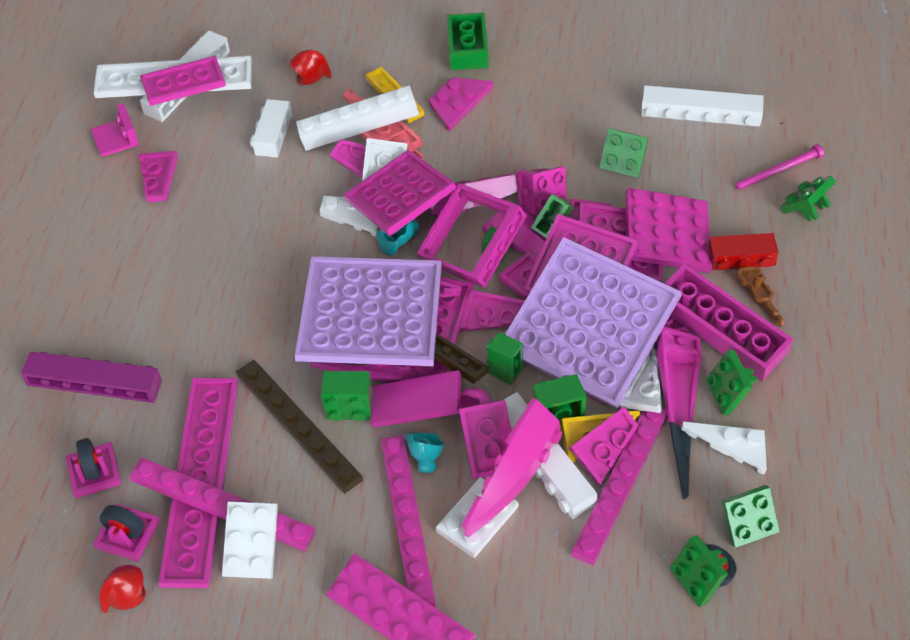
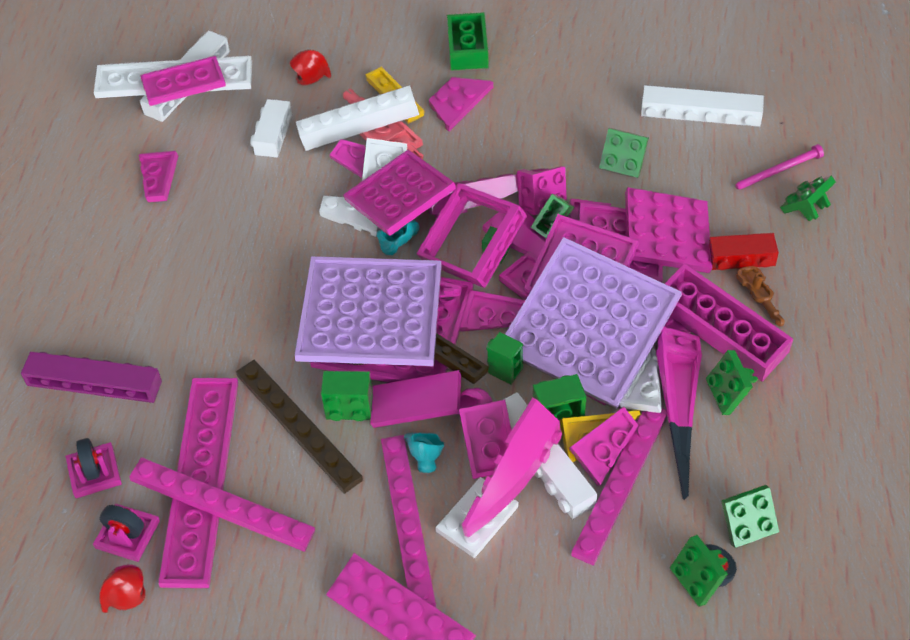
(115, 135): dark pink bracket -> none
(250, 540): white plate -> none
(736, 442): white wing -> none

